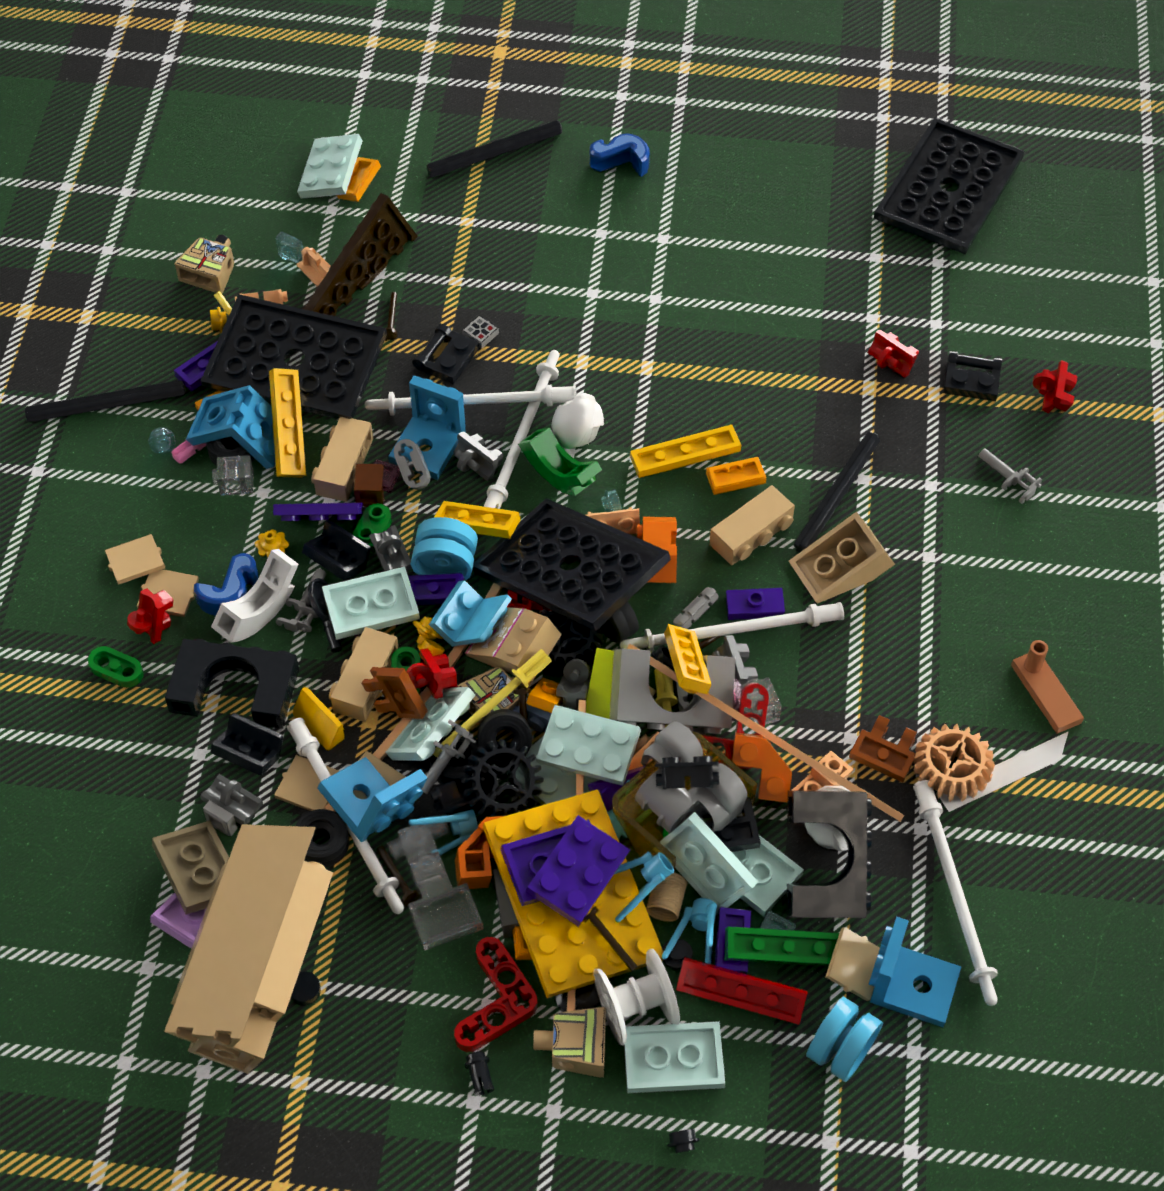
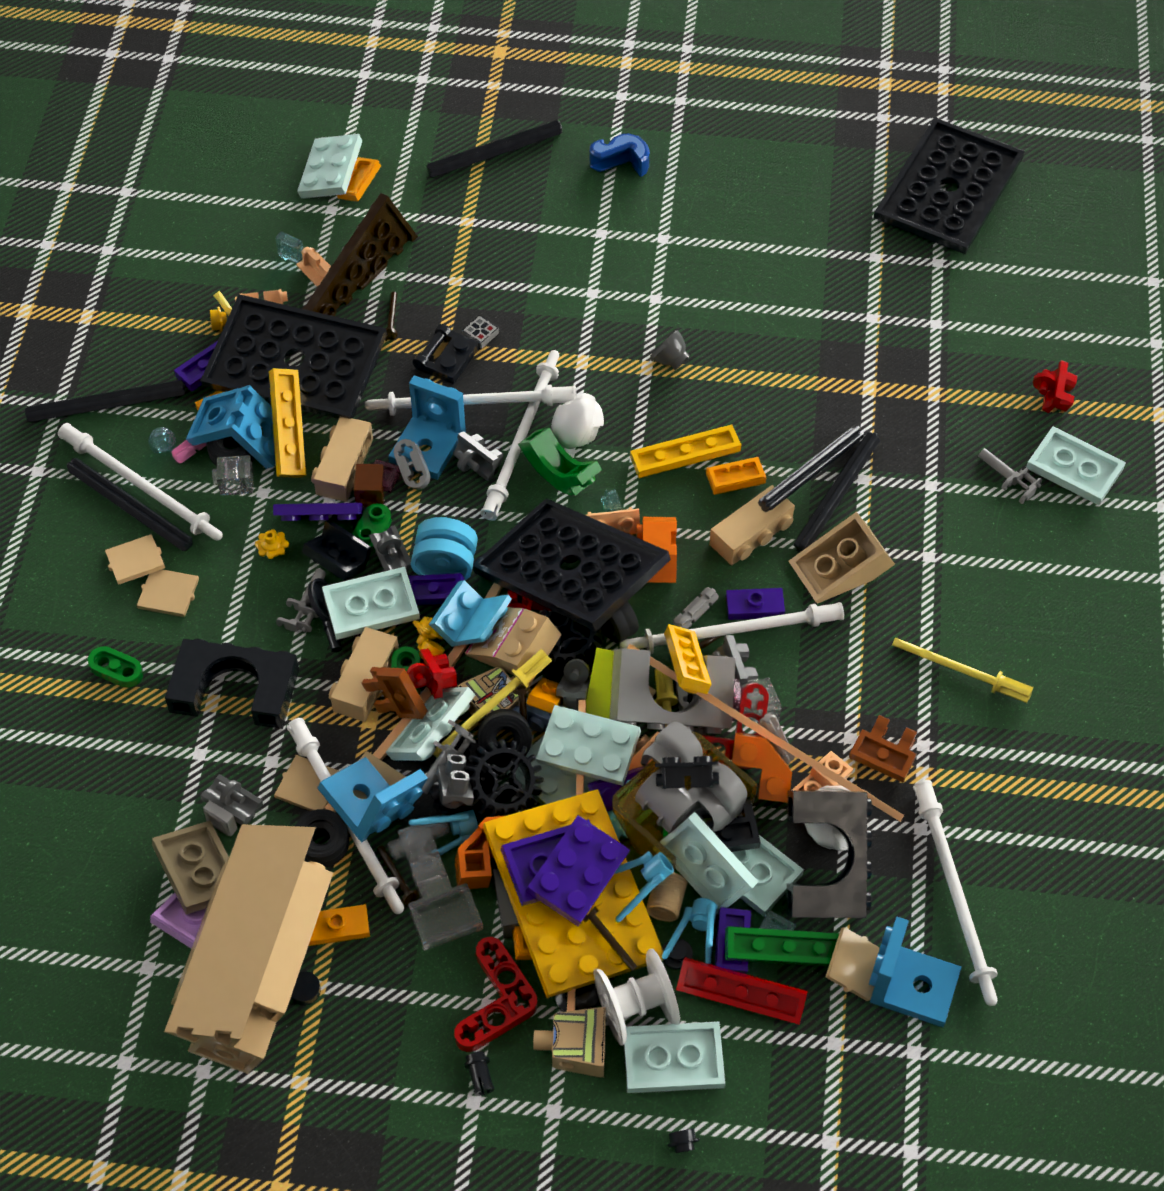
(84, 444): none -> white bar
(130, 504): none -> black axle
(151, 614): red hips -> none
(206, 264): tan torso -> none
(240, 572): blue animal -> none
(248, 745): black bracket -> none
(261, 603): white arch -> none
(318, 719): yellow slope -> none
(341, 925): none -> light orange plate
(454, 782): none -> dark grey hips
(482, 519): yellow plate -> none
(663, 656): black plate -> none
(671, 351): none -> dark grey piece
(771, 723): none -> light grey axle
(810, 469): none -> black axle
(840, 1036): medium azure wheel -> none
(892, 353): red hips -> none
(966, 775): light nougat gear -> none
(970, 382): black plate -> none
(1000, 683): none -> light yellow piece
(1016, 768): white sticker -> none
(1046, 688): nougat piece -> none
(1076, 465): none -> light aqua plate

